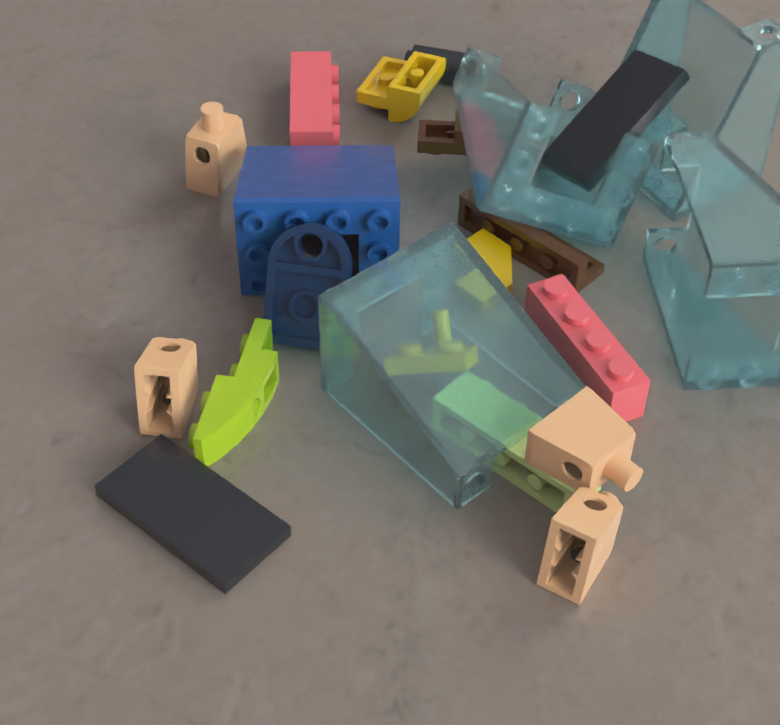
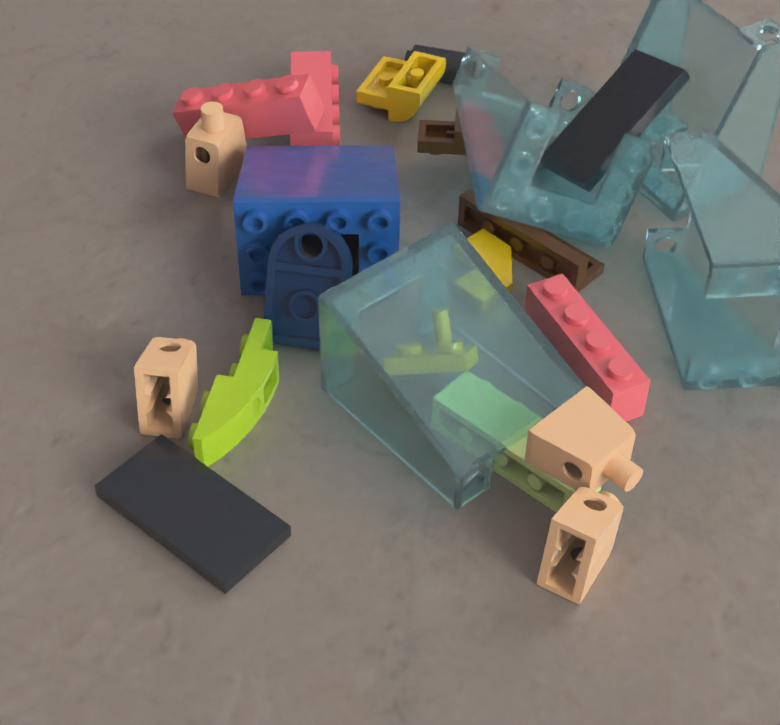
(265, 106): none -> coral brick

